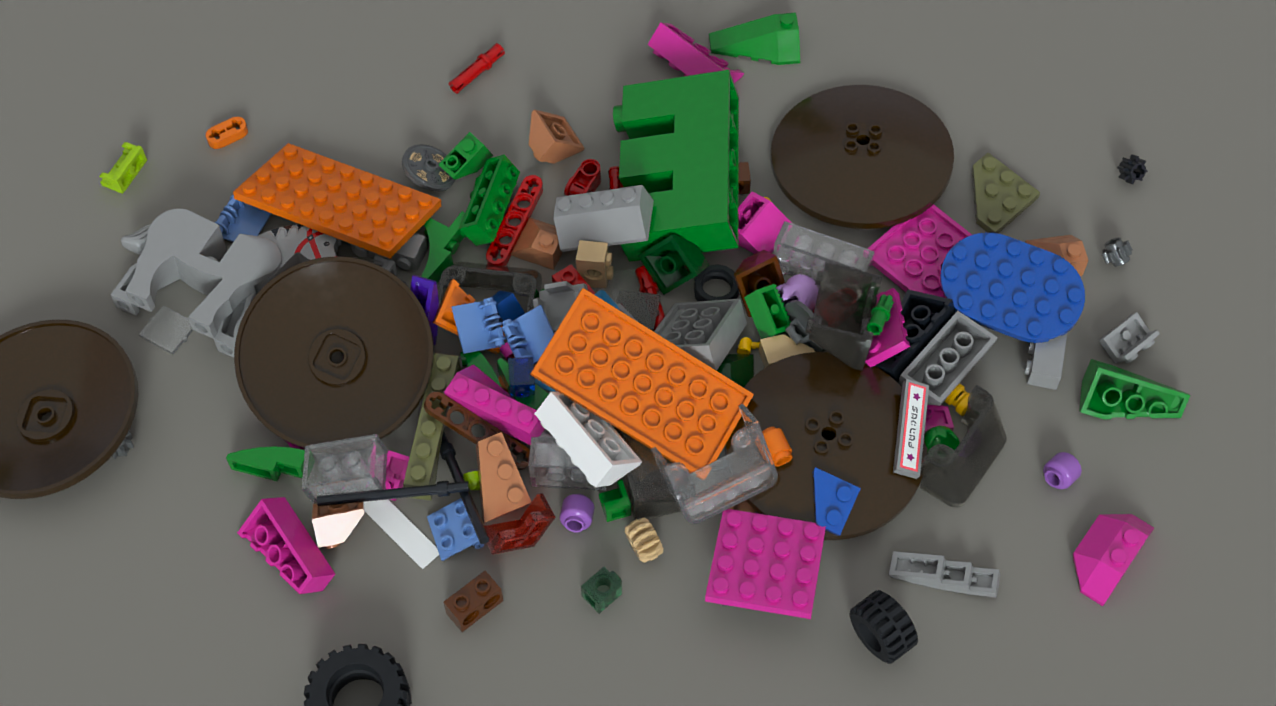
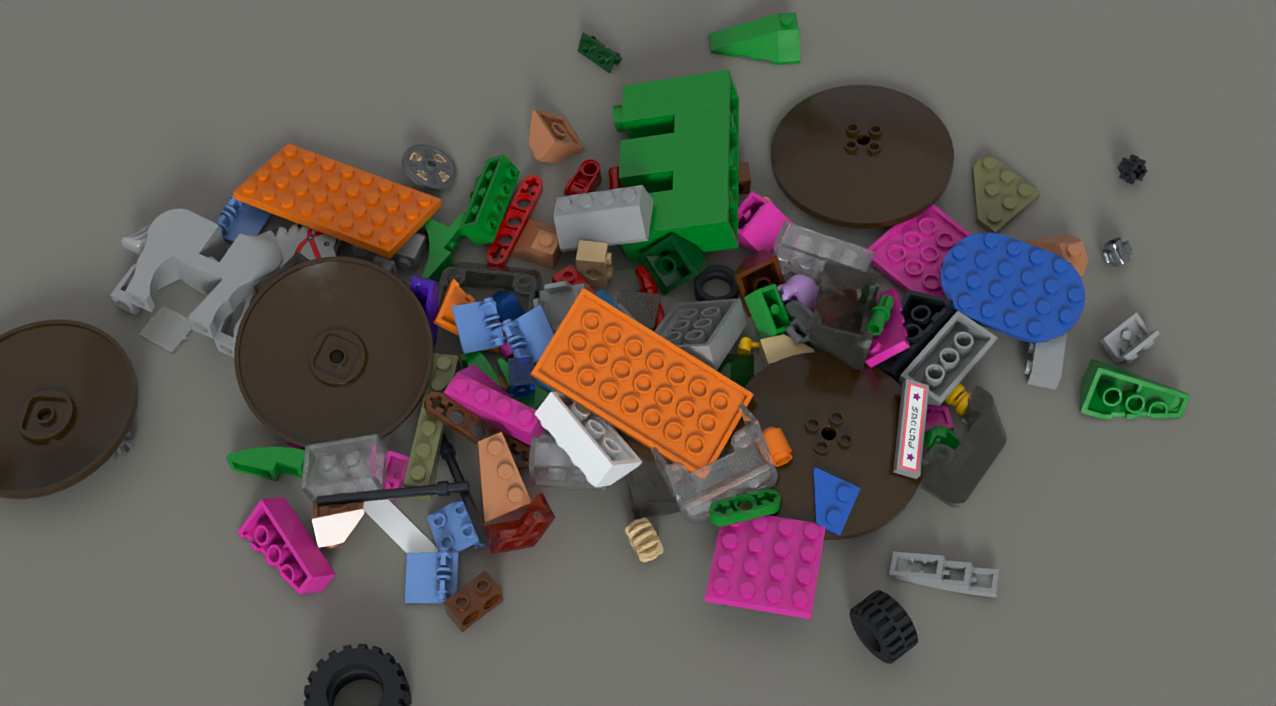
(125, 168): lime hinge -> none
(226, 132): orange beam -> none
(431, 576): none -> medium blue hinge
(466, 157): green slope -> none
(473, 479): lime hinge -> none
(483, 62): red pin -> none
(577, 512): medium lavender head -> none
(596, 598): clear green brick -> none
(598, 53): none -> dark green hinge
(615, 502): green panel -> none
(684, 56): dark pink wedge -> none
(727, 510): none -> green beam
(1062, 470): medium lavender head -> none
(1108, 553): dark pink wedge -> none

